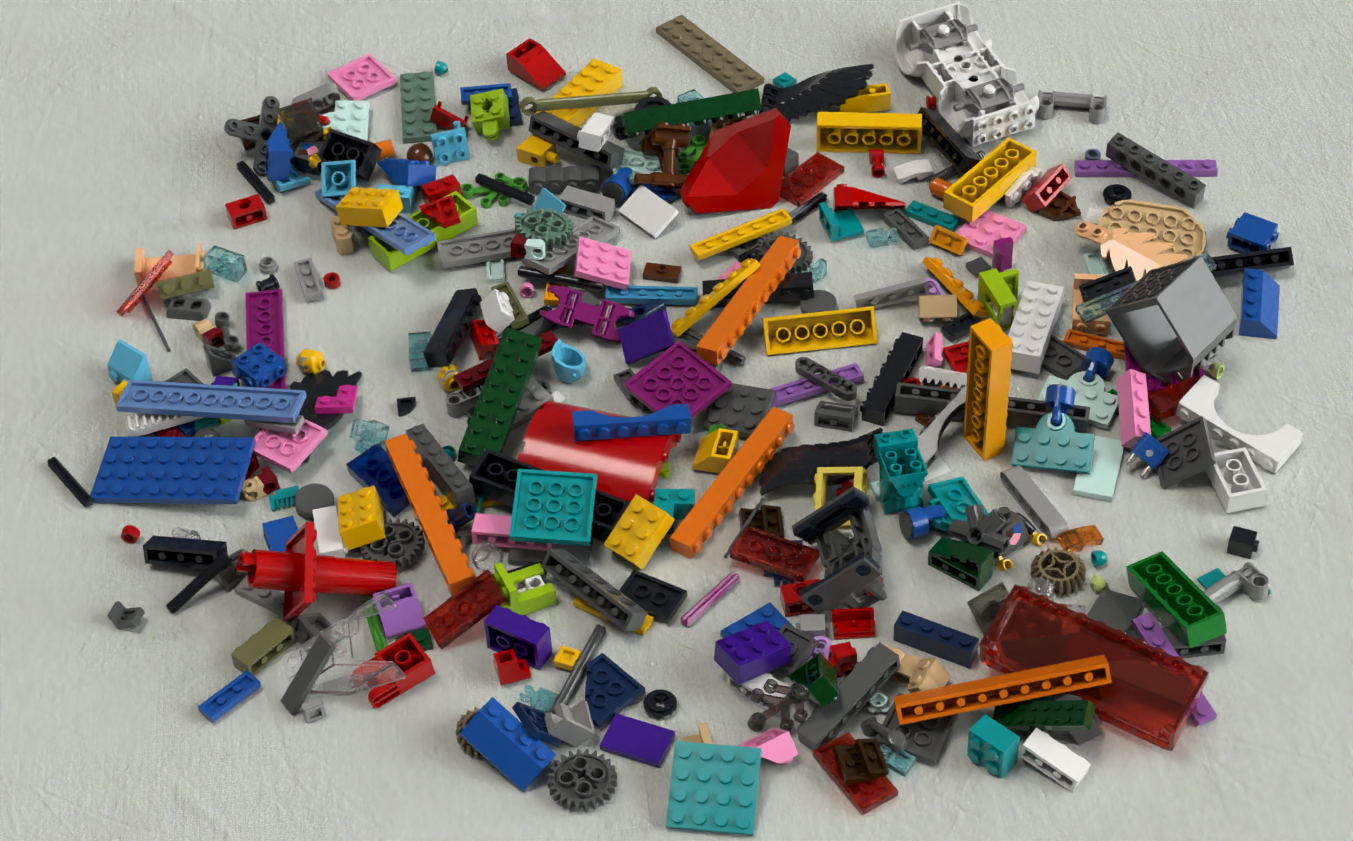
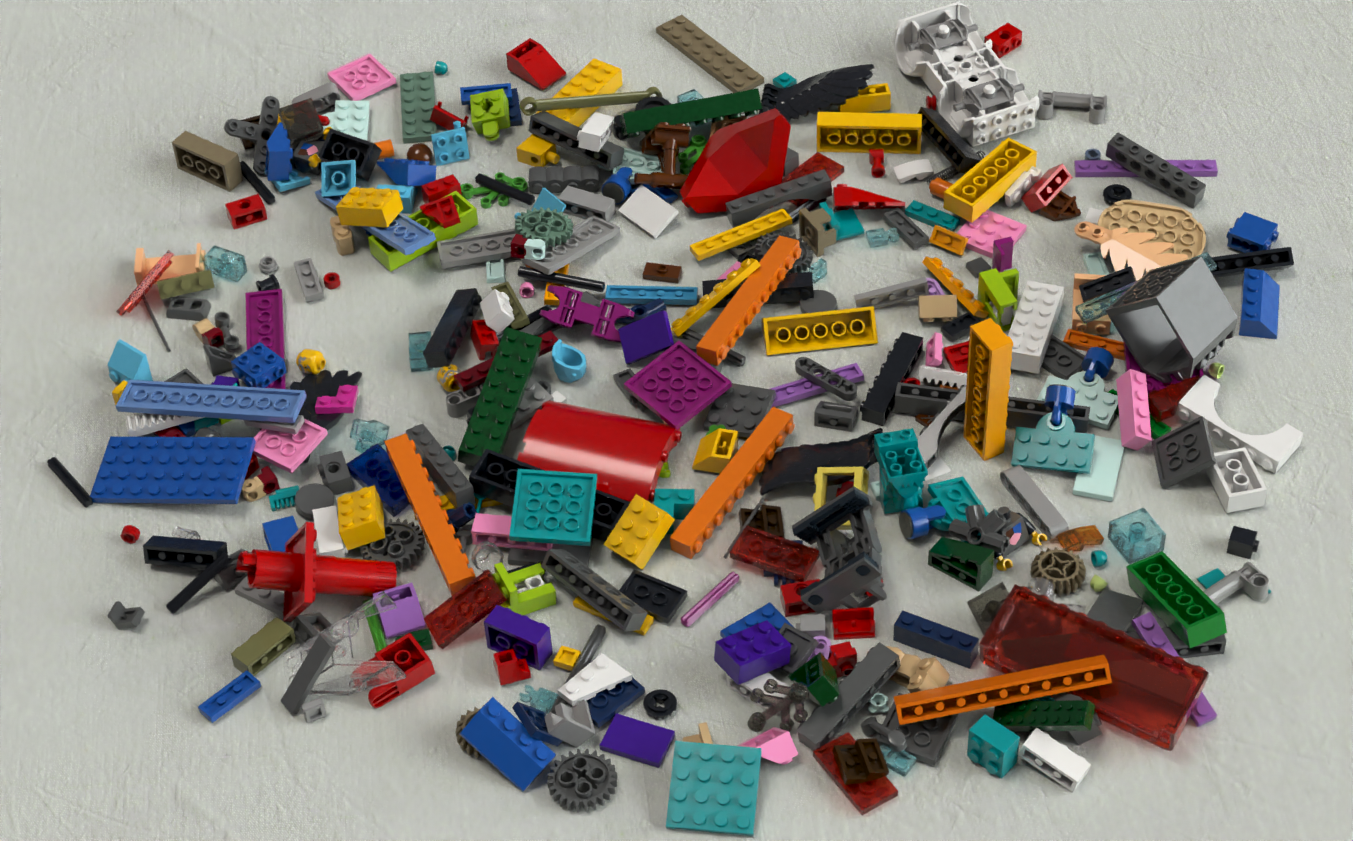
(207, 161): none -> dark tan brick
(335, 473): none -> dark grey brick
(405, 405): black tile -> none
(595, 677): none -> white wing
(597, 426): blue arch -> none
(602, 263): bright pink plate -> none
(747, 208): none -> dark grey arch
(813, 232): none -> dark tan panel
(1005, 39): none -> red brick
(1136, 535): none -> clear light blue brick
(1149, 451): blue piece -> none

